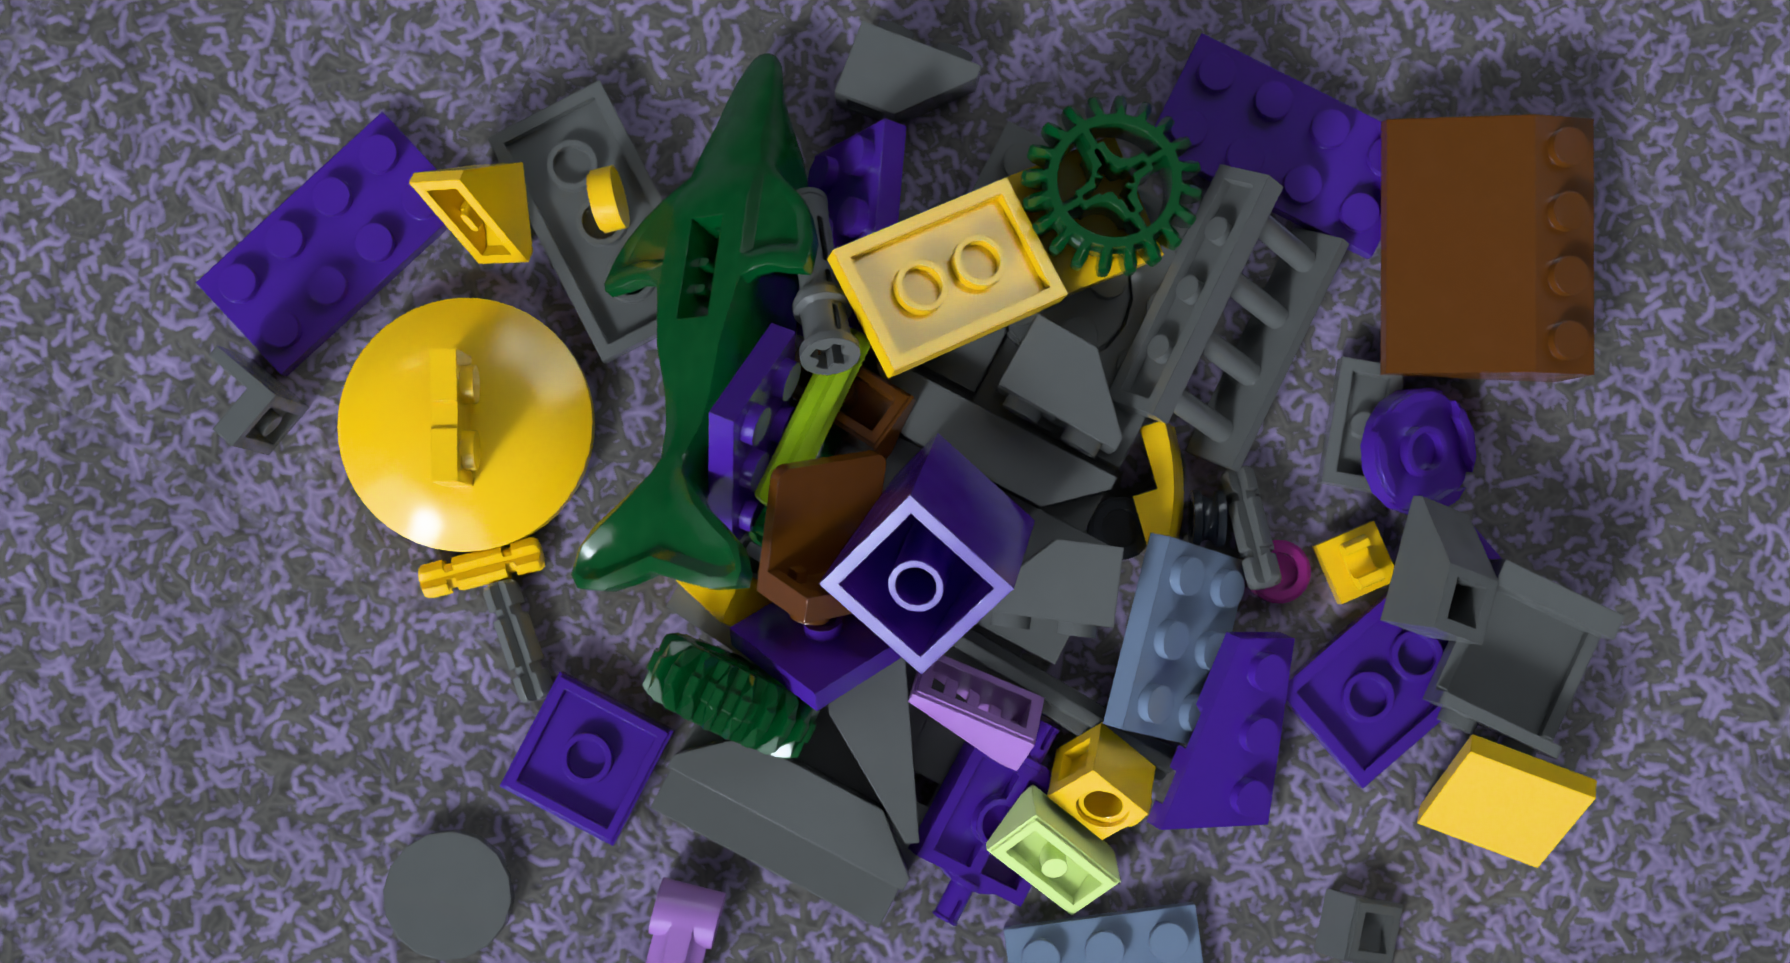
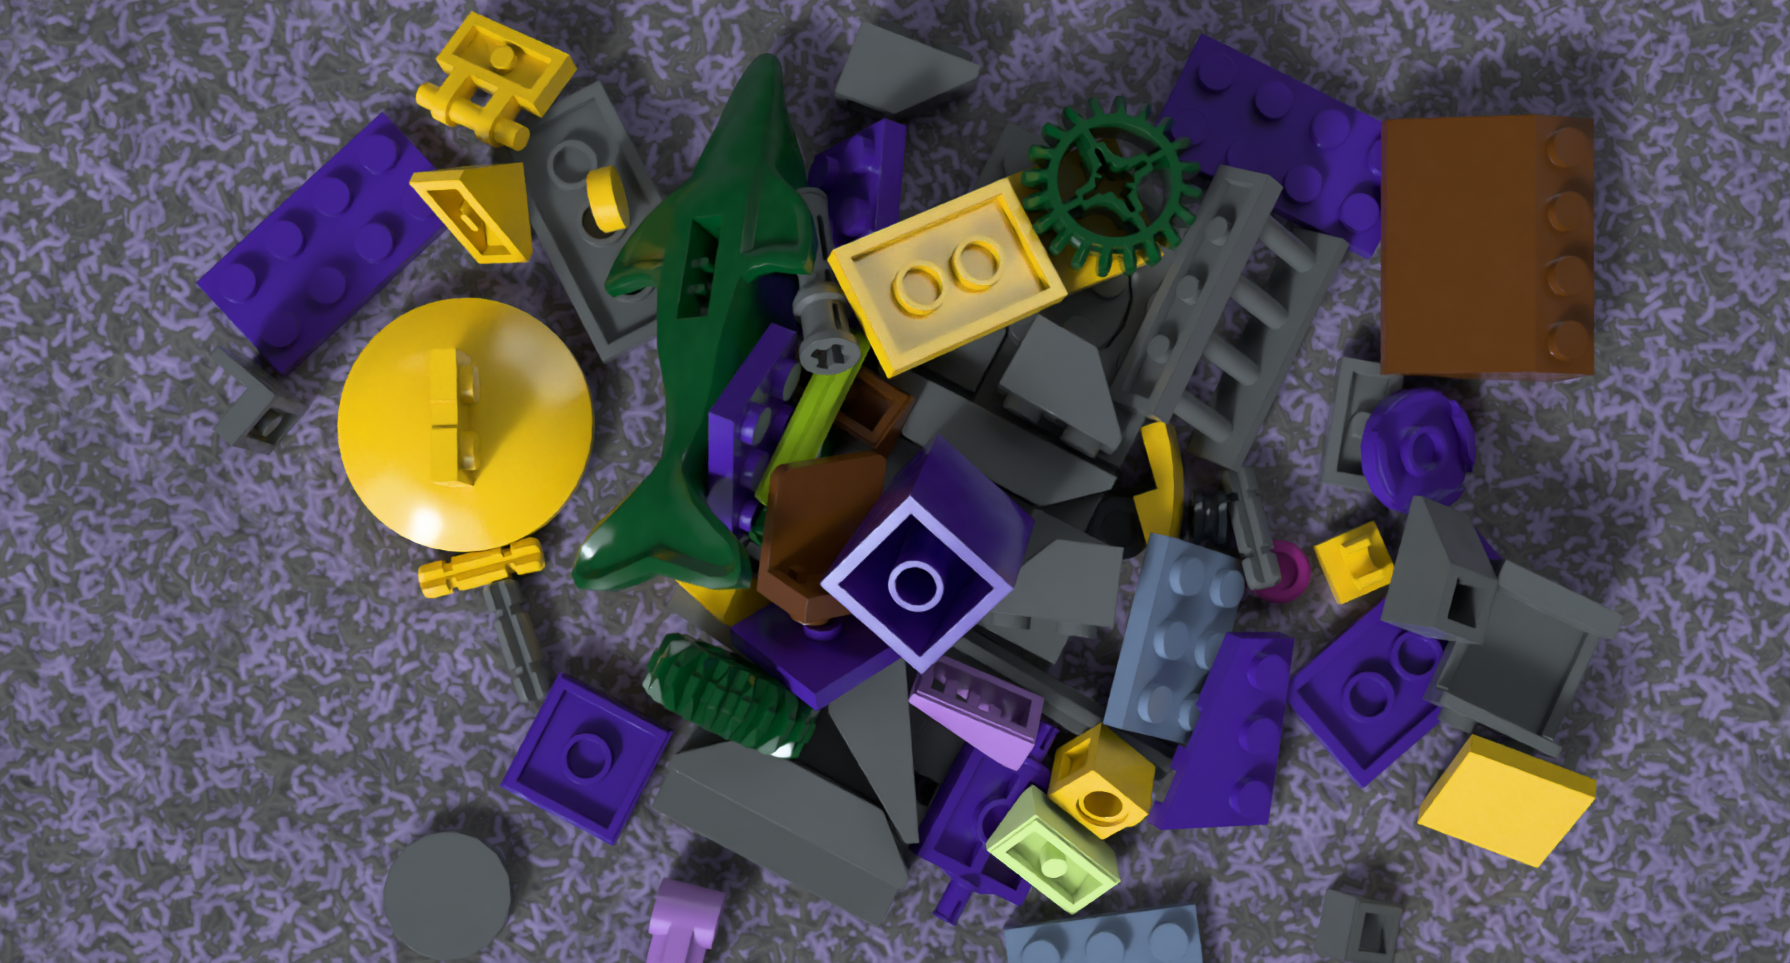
(504, 64): none -> yellow plate

